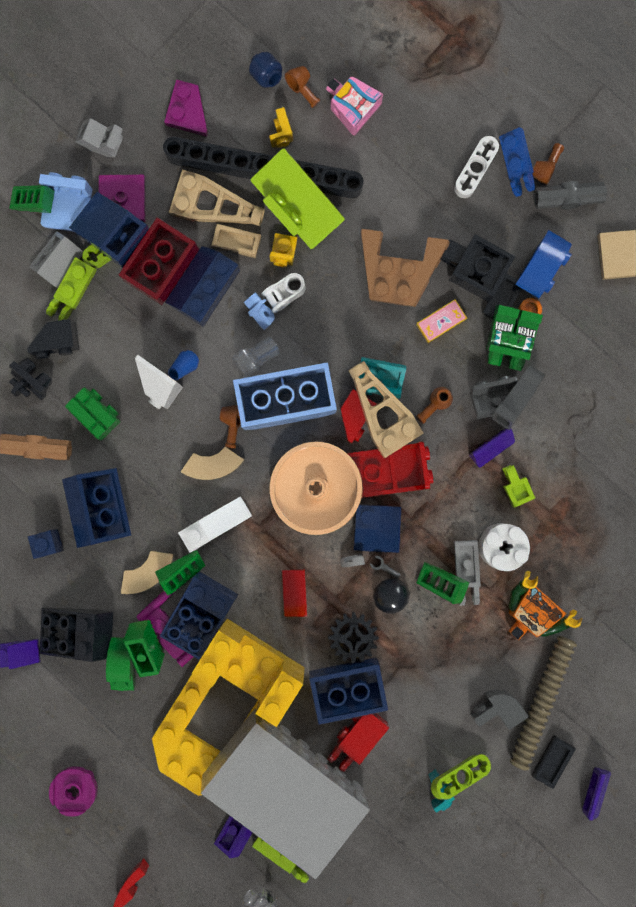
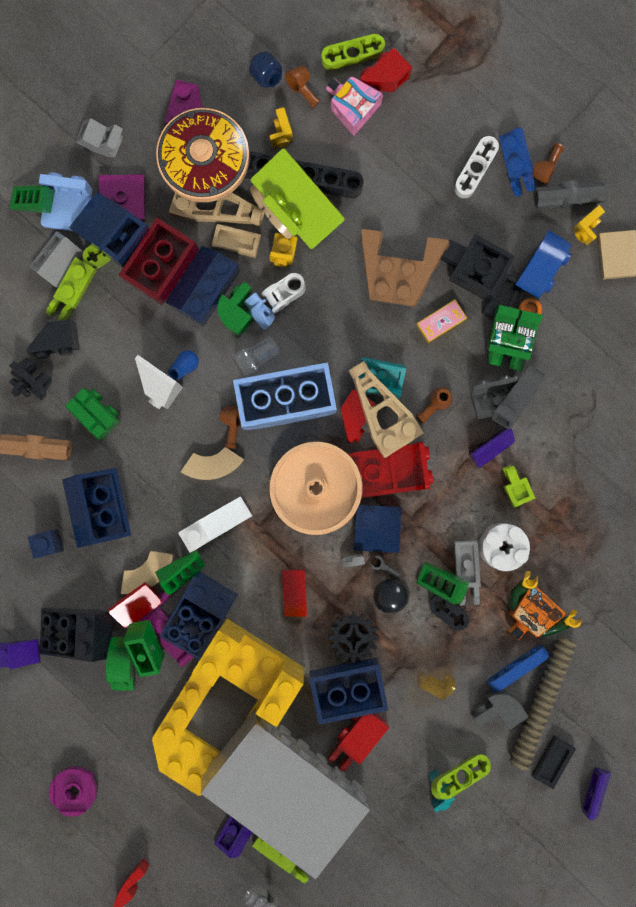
(136, 605): none -> slope
(202, 154): none -> dish
(230, 311): none -> green brick
(258, 197): none -> tan tile
(357, 43): none -> lime beam
(388, 72): none -> red slope
(433, 686): none -> clear yellow bracket
(445, 616): none -> black beam
(518, 668): none -> blue beam
(584, 228): none -> yellow bracket

